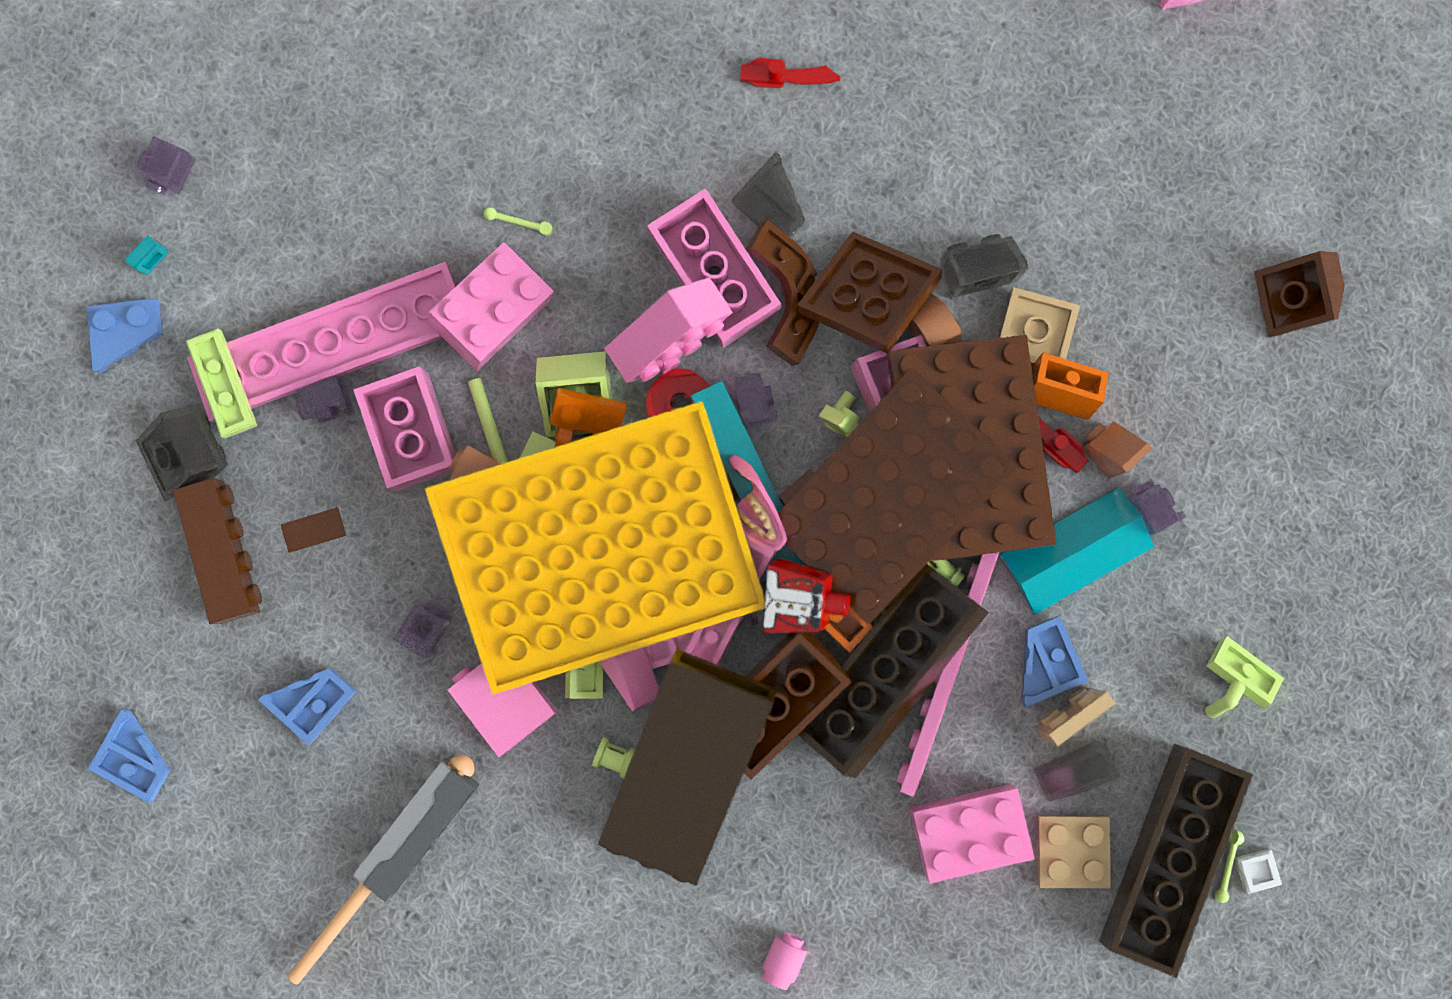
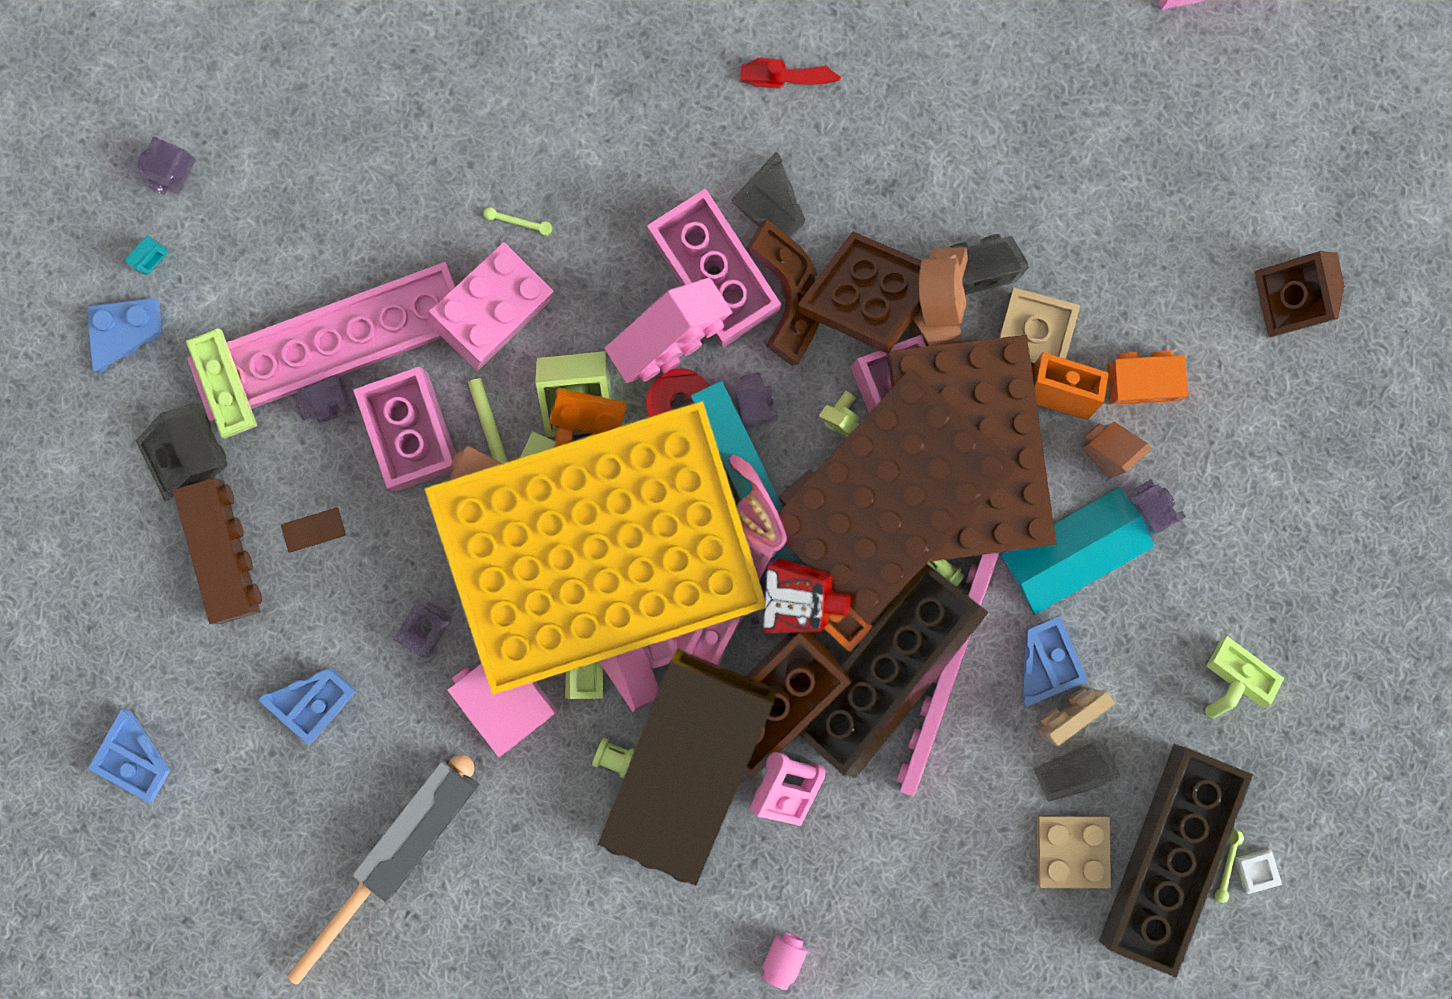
(784, 800): none -> bright pink plate
(942, 286): none -> nougat brick
(971, 833): bright pink brick -> none
(1062, 447): red piece -> none
(1147, 378): none -> orange brick

